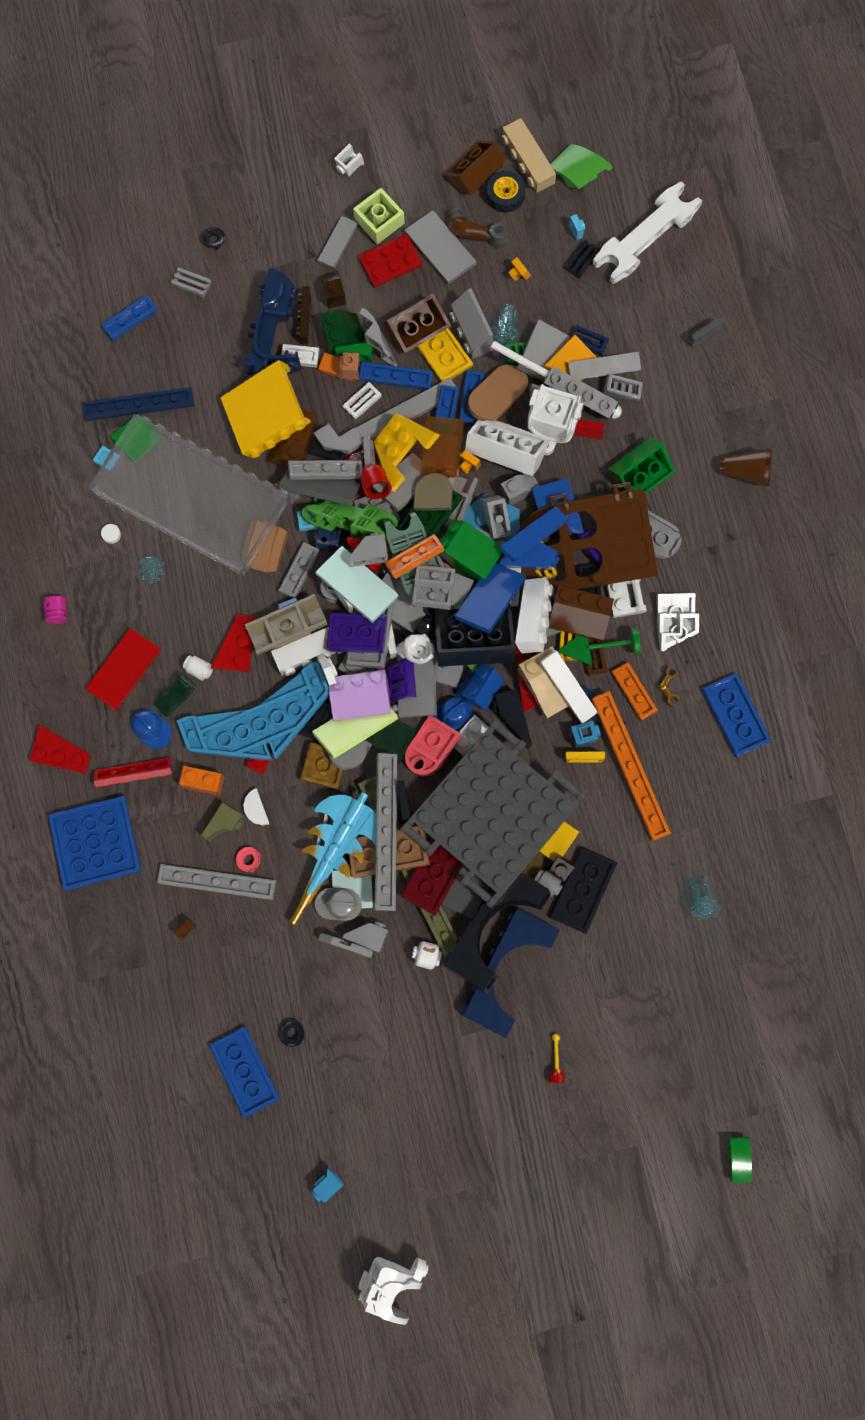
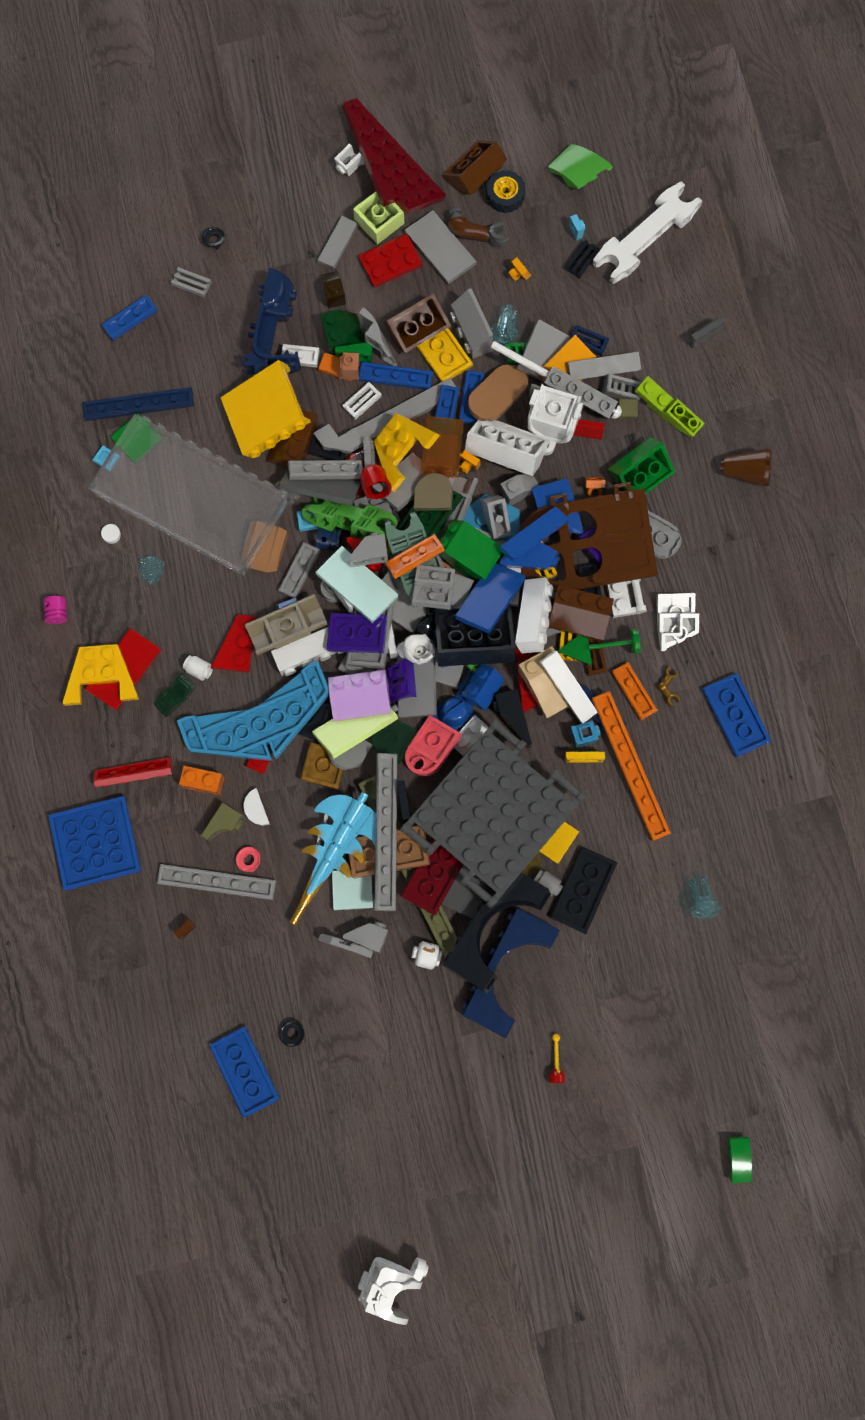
(58, 753): red wing -> none
(99, 666): none -> yellow wing
(151, 728): blue piece -> none
(304, 315): dark brown plate -> none
(327, 668): white plate -> none
(327, 1186): dark azure window -> none
(338, 904): light grey piece -> none
(390, 167): none -> dark red wing
(528, 155): tan brick -> none
(561, 867): dark brown plate -> none
(594, 483): none -> orange tile
(629, 408): none -> olive tile
(668, 409): none -> lime slope

